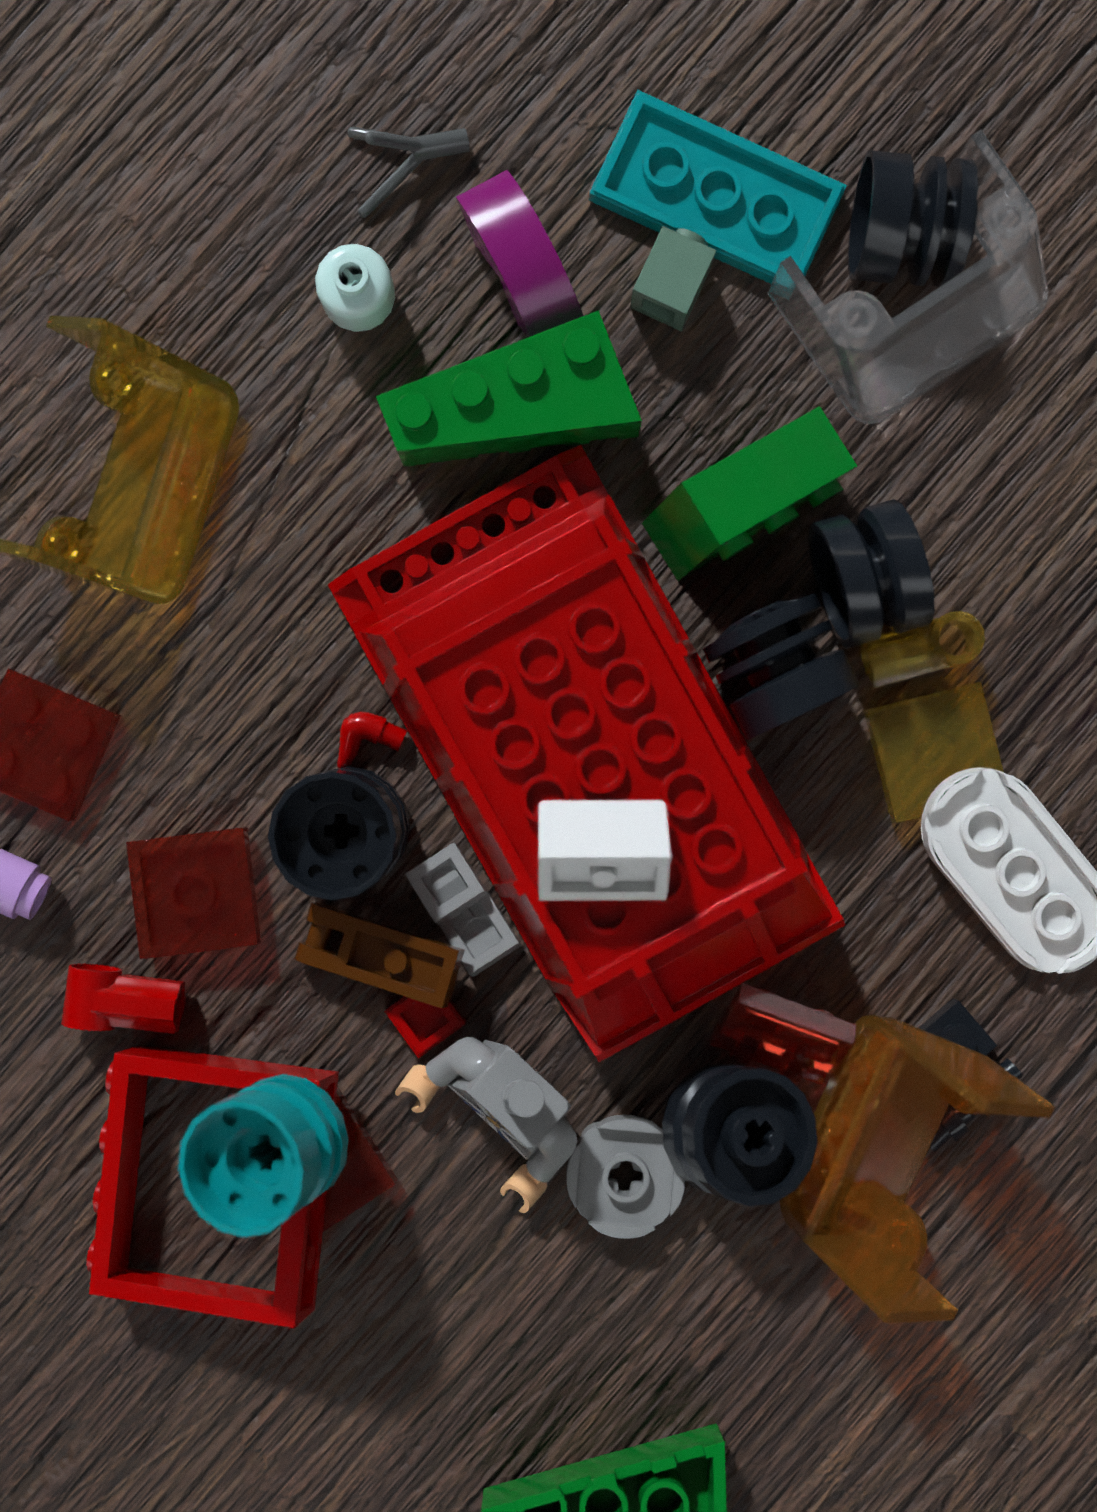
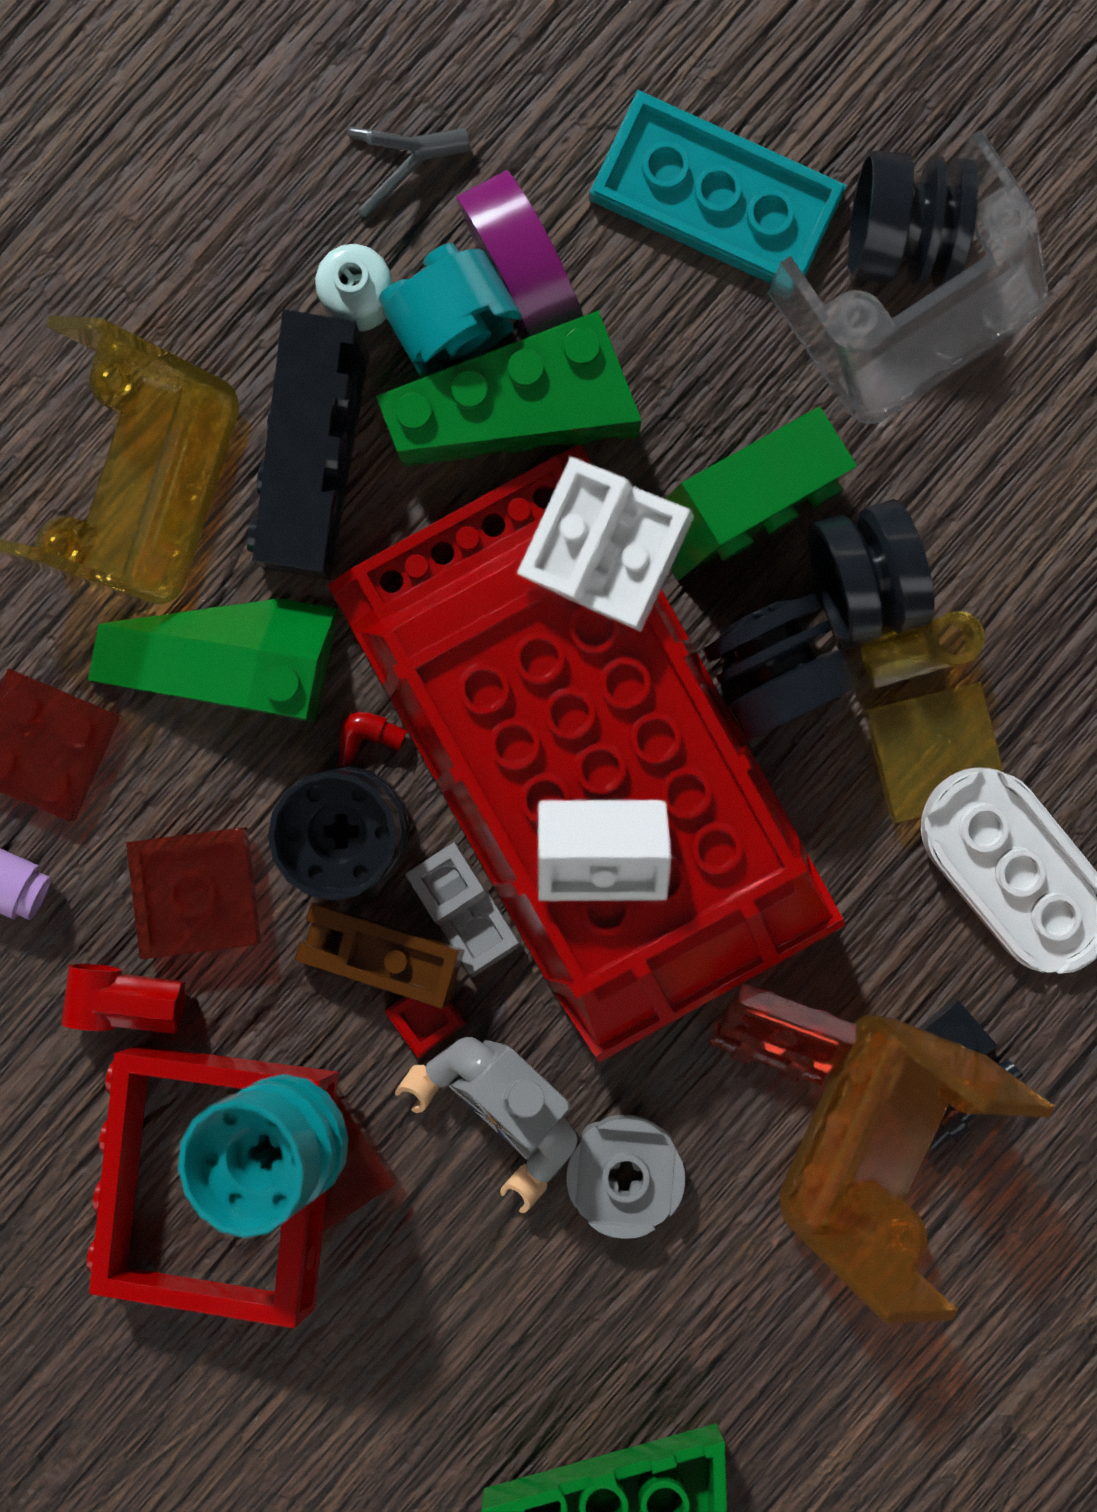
(235, 656): none -> green wedge
(308, 444): none -> black wedge
(450, 309): none -> teal brick
(605, 544): none -> white slope
(673, 276): sand green brick -> none
(740, 1133): black wheel -> none

